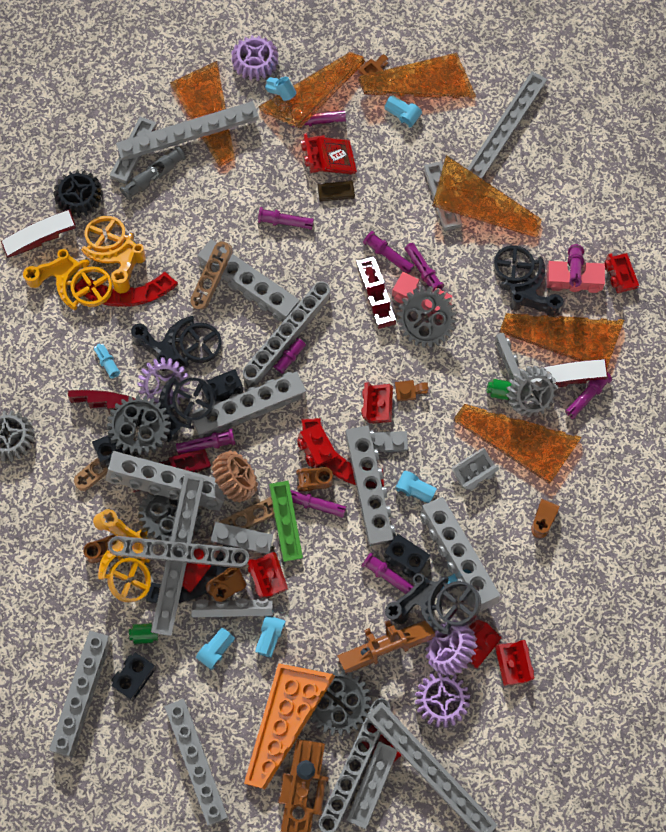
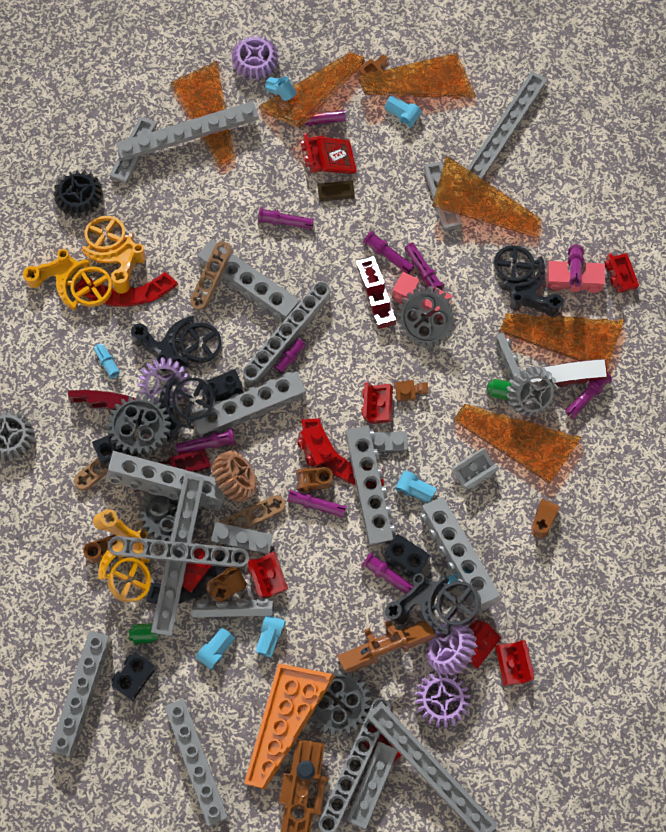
(38, 233): white slope -> none
(142, 180): dark grey piece -> none
(285, 521): bright green plate -> none

